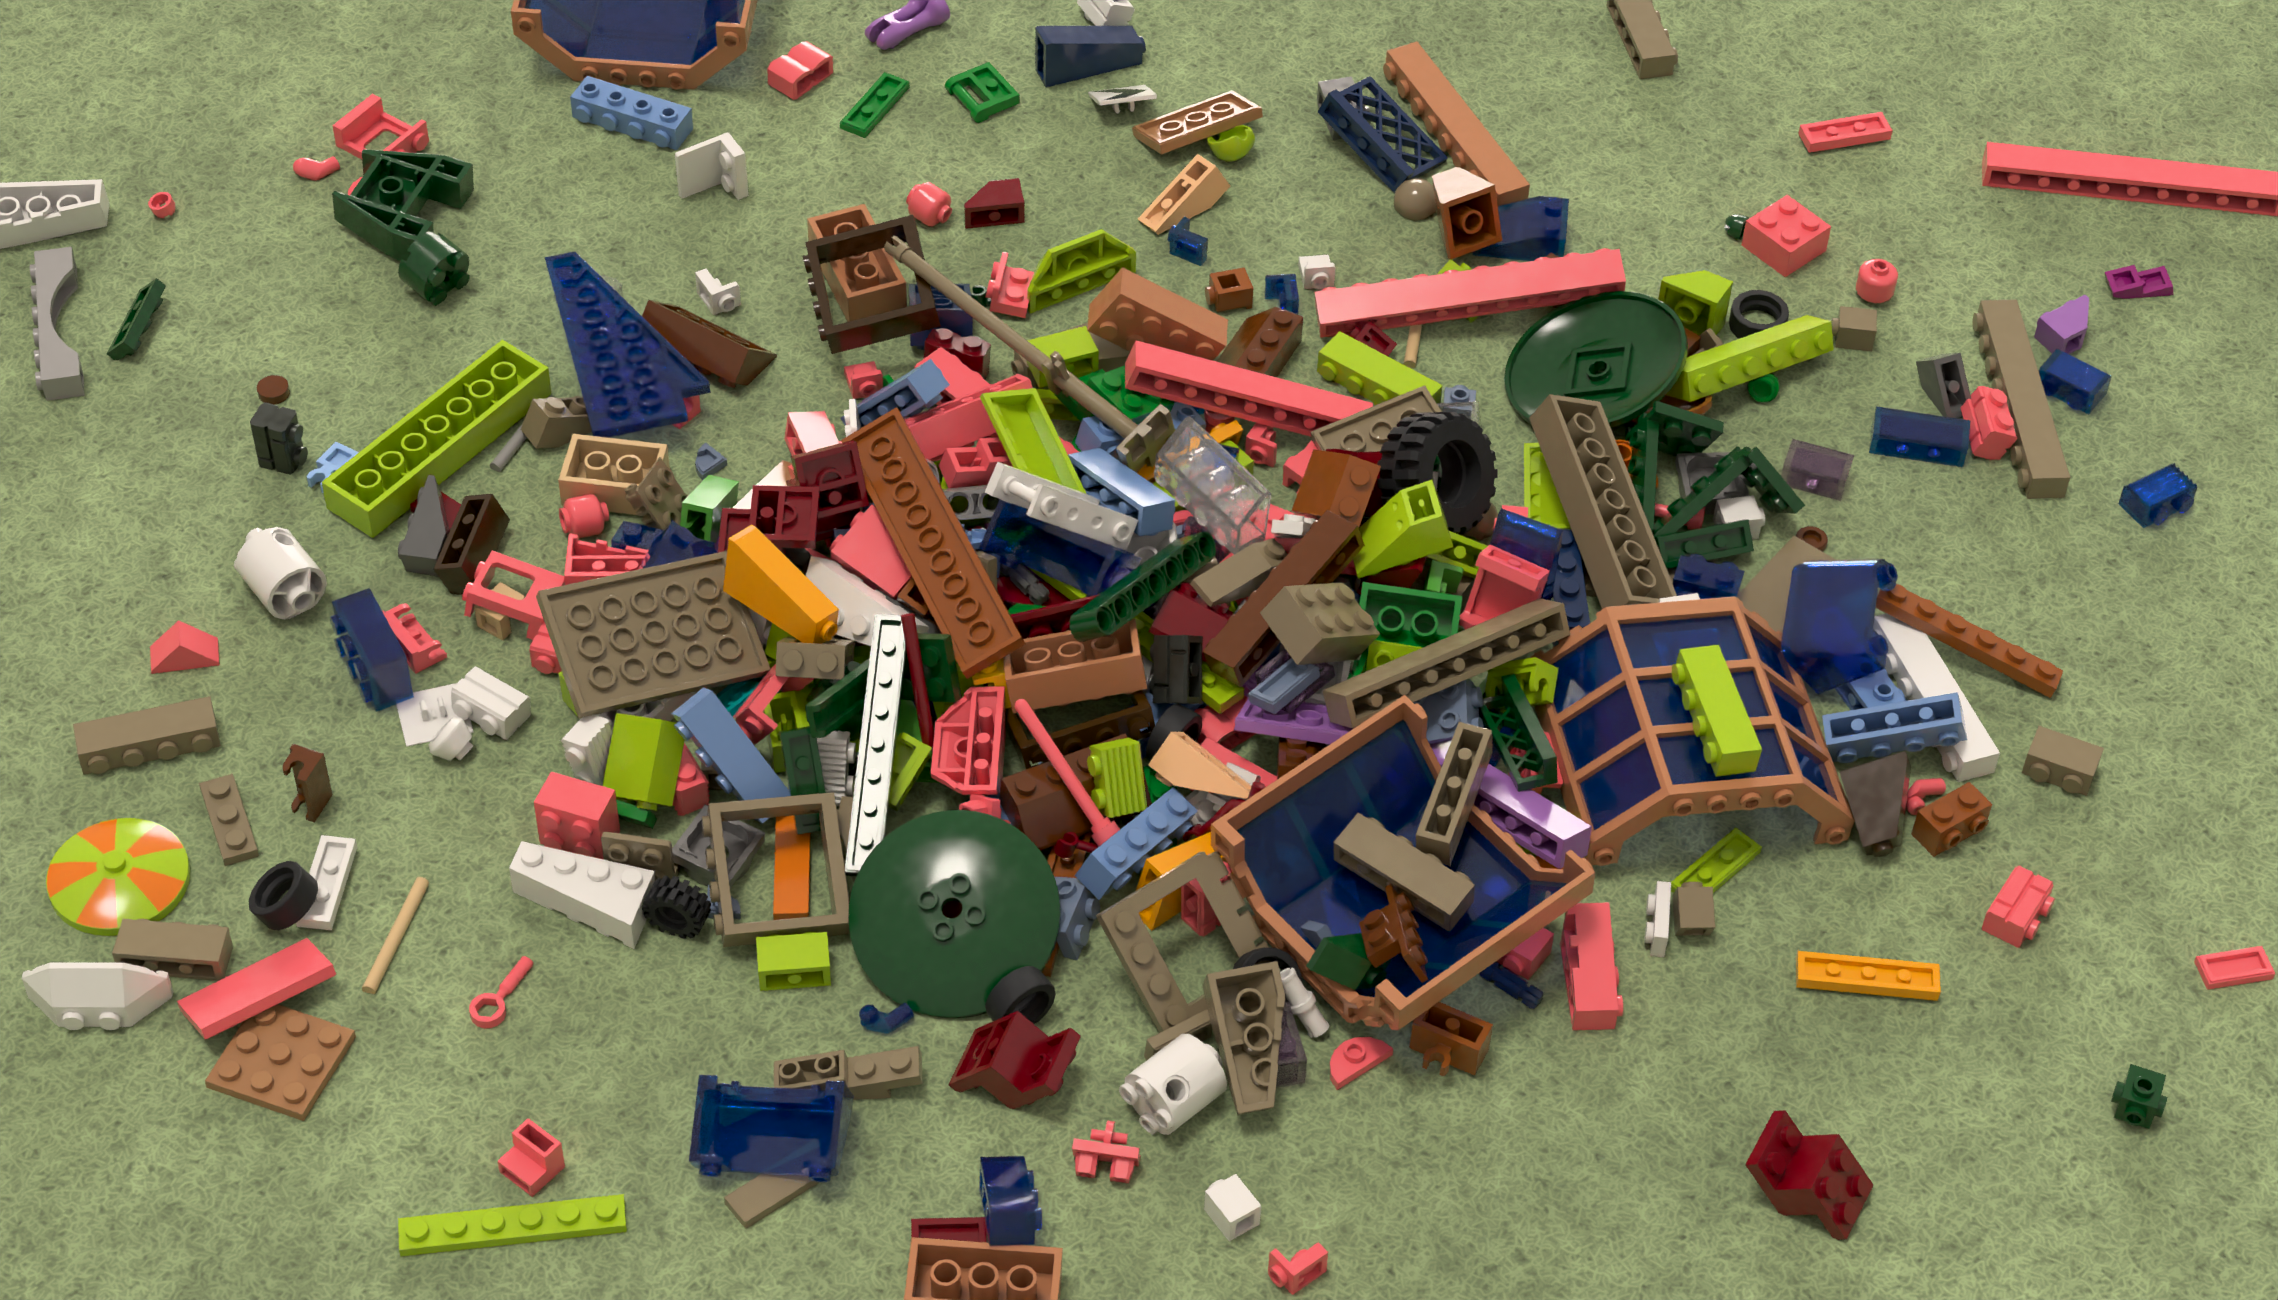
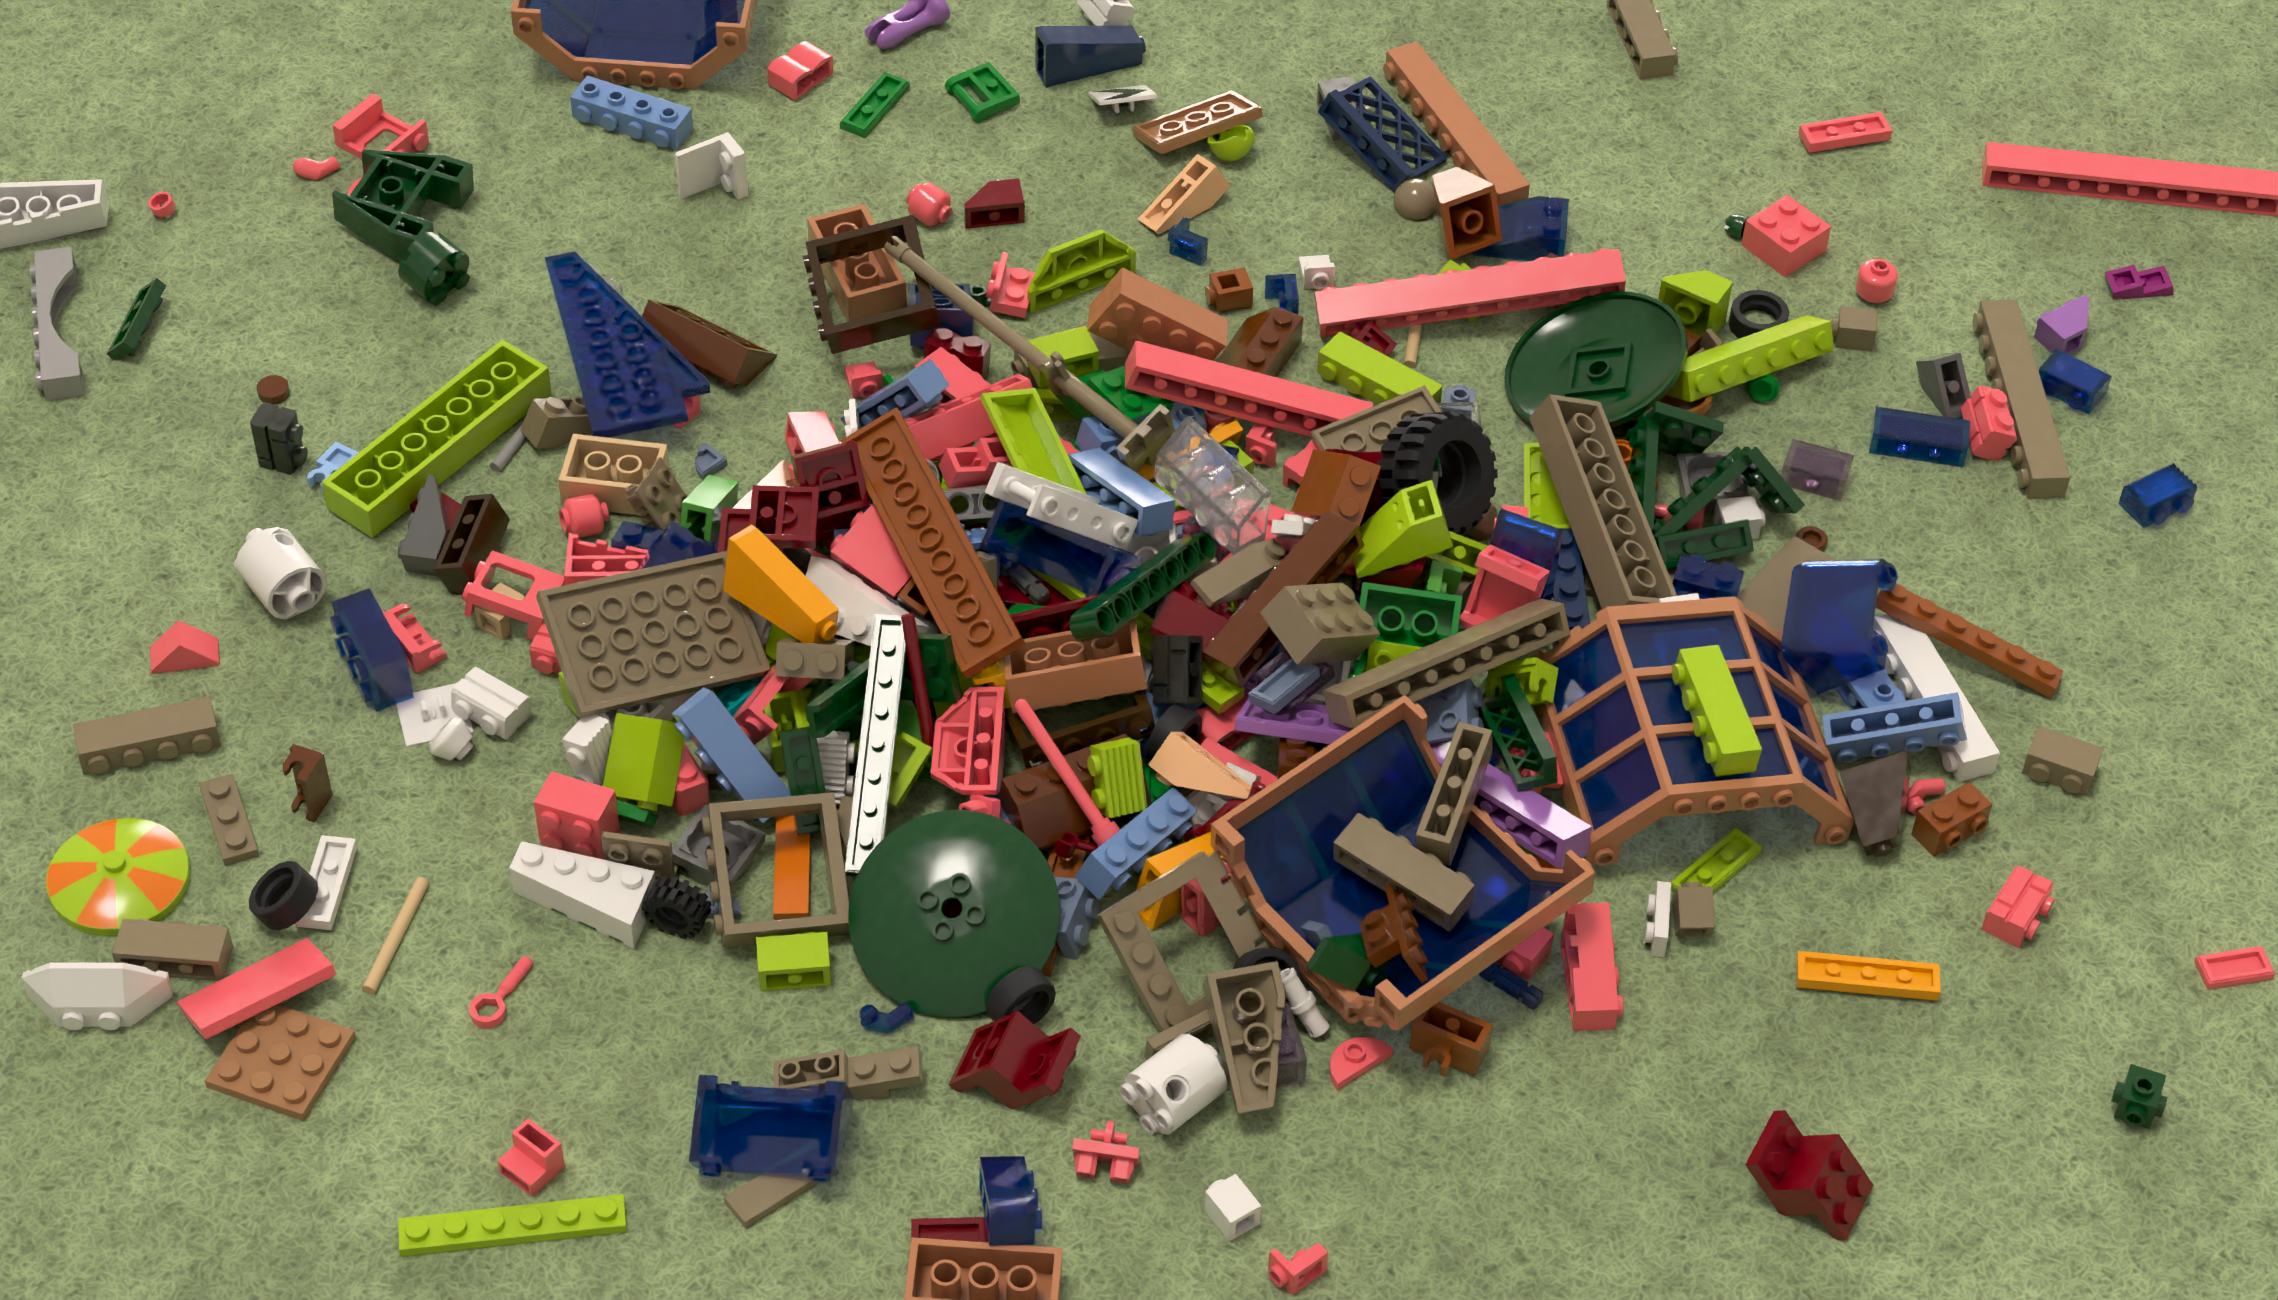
(714, 295): white bracket -> none

